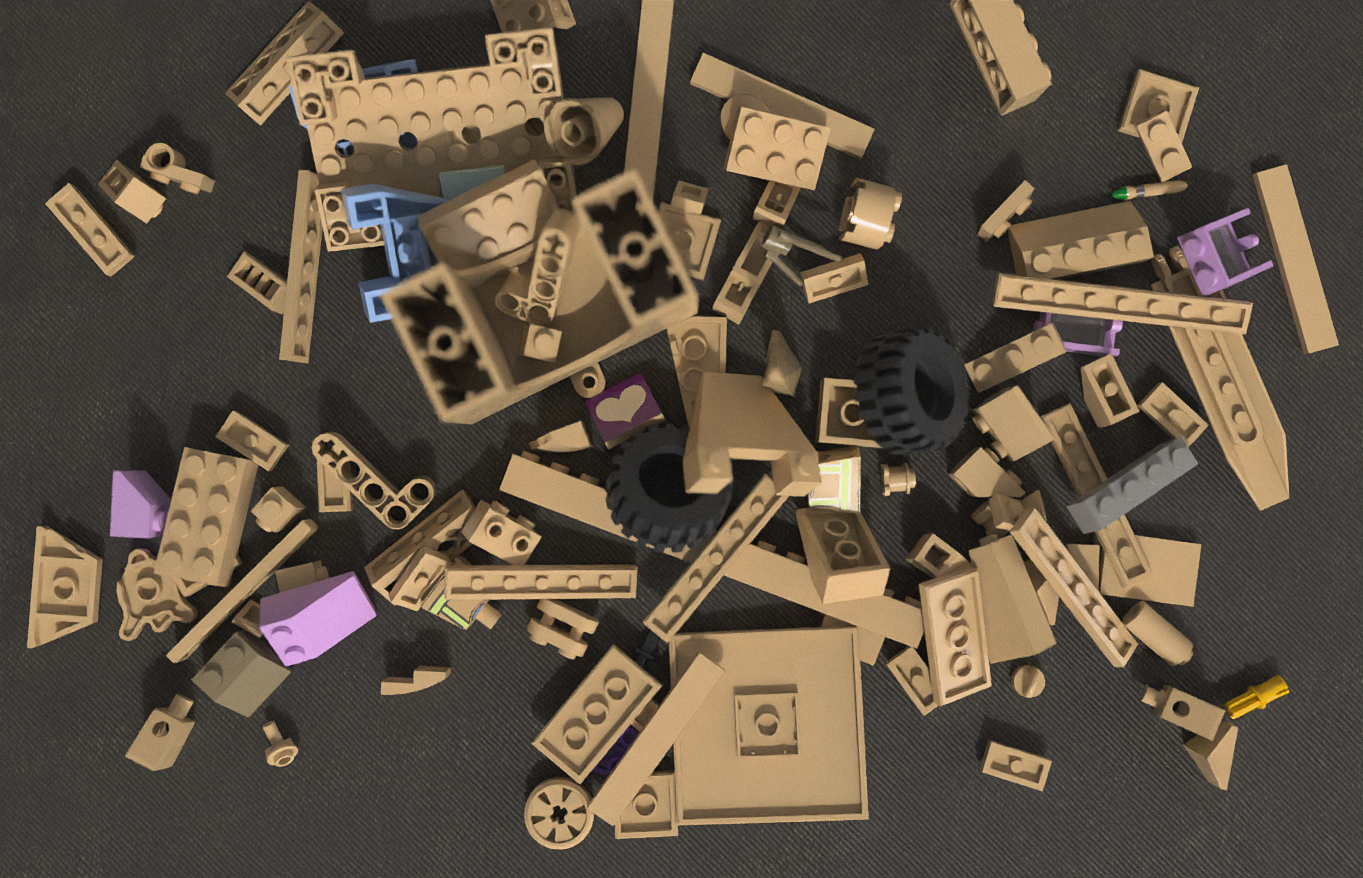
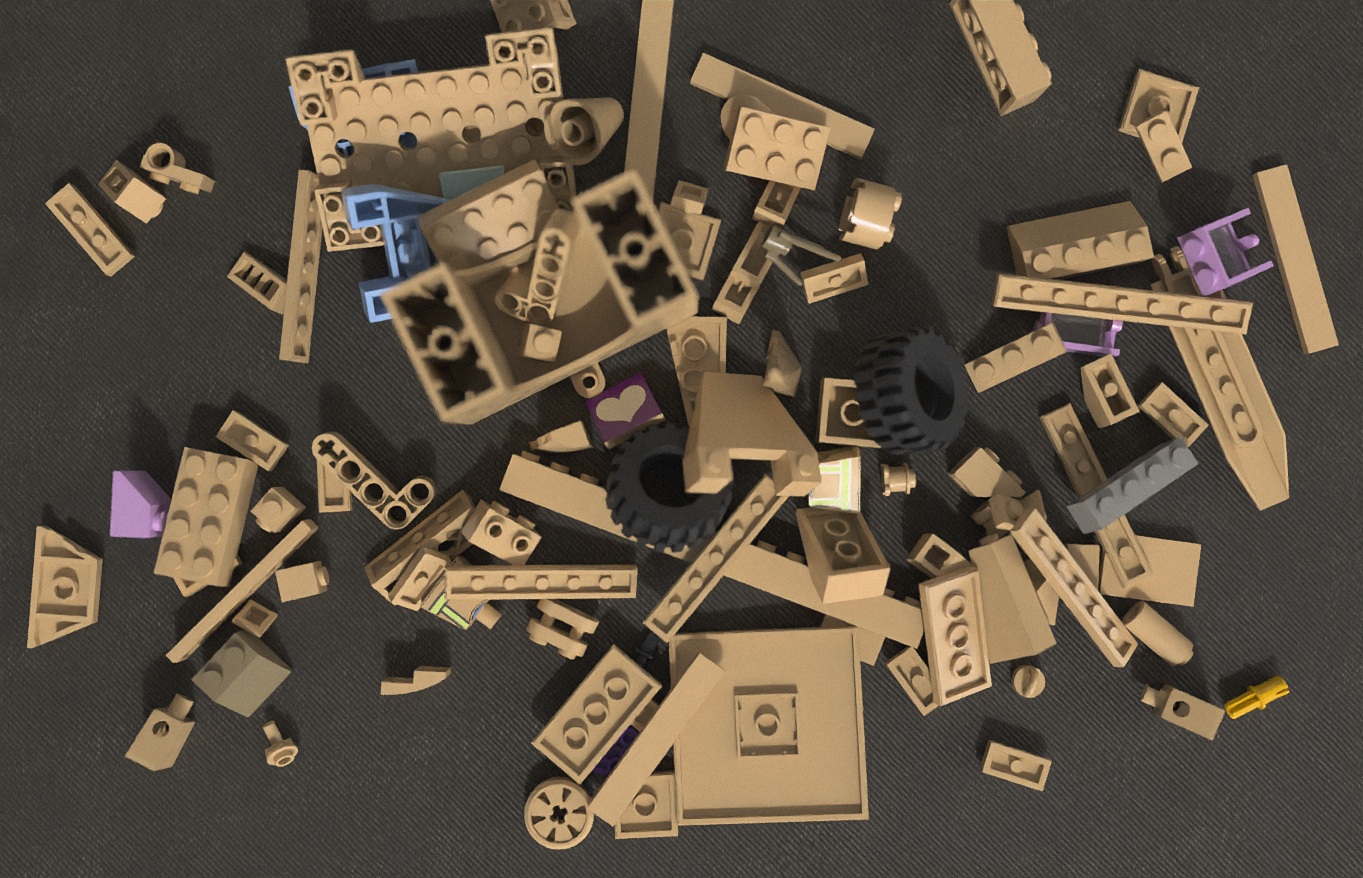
(149, 597): tan tile -> none
(267, 78): tan fence -> none
(314, 617): lavender slope -> none
(1011, 424): tan slope -> none
(1015, 203): tan plate -> none
(1152, 189): tan piece -> none
(1215, 756): tan slope -> none

